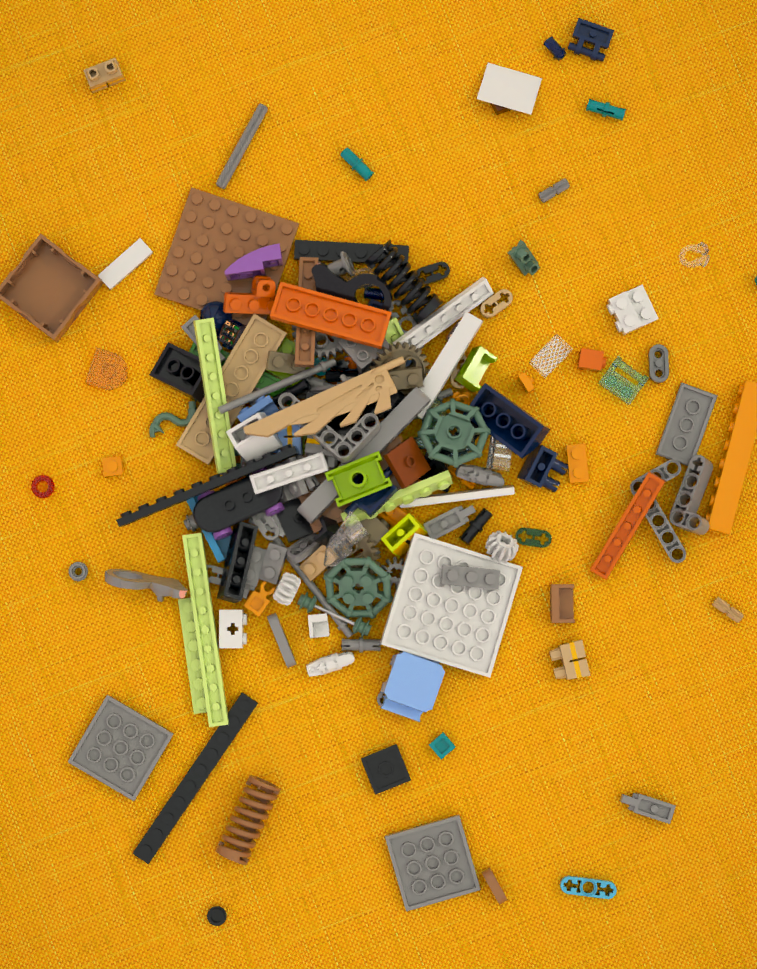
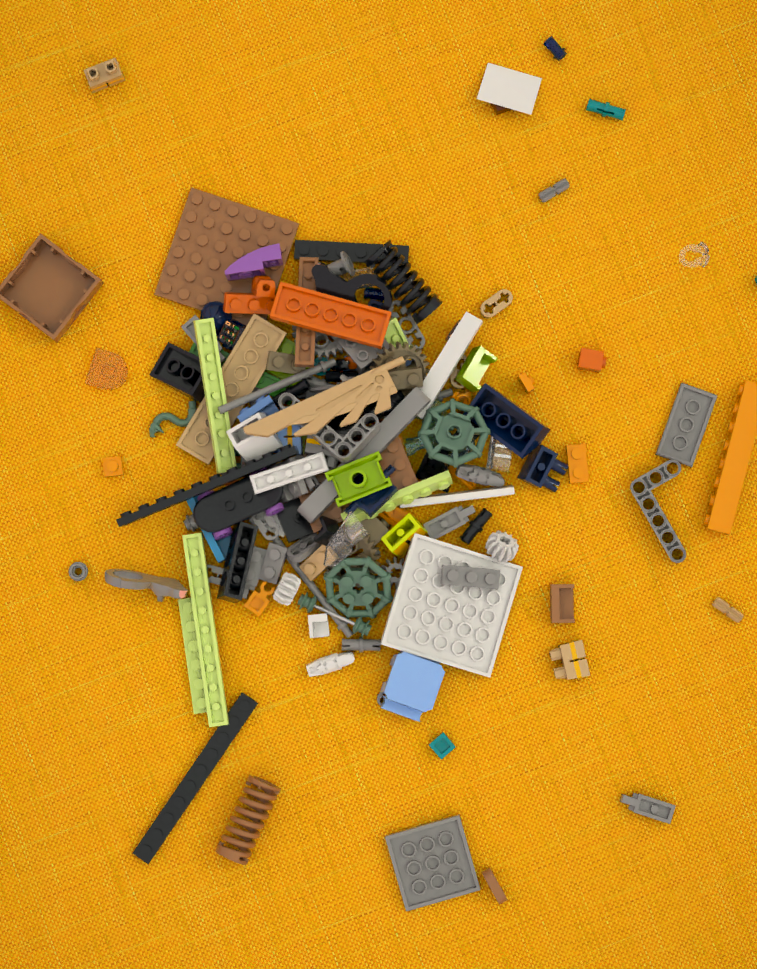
(34, 486): clear red piece -> none
(120, 747): light grey plate -> none
(125, 264): white tile -> none
(216, 915): black plate -> none
(226, 618): white brick -> none
(241, 146): light grey axle -> none
(281, 640): light grey beam -> none
(356, 164): teal axle -> none
(385, 769): black plate -> none
(407, 462): dark orange plate -> none
(433, 268): black beam -> none
(447, 314): white plate -> none
(524, 259): sand green hips -> none
(531, 542): clear green beam -> none
(550, 356): clear panel -> none
(573, 890): medium azure beam -> none
(592, 34): dark blue plate -> none
(621, 386): clear light blue plate -> none
(627, 525): orange plate -> none
(632, 310): white plate -> none
(660, 364): flat silver plate -> none
(695, 494): light grey beam -> none

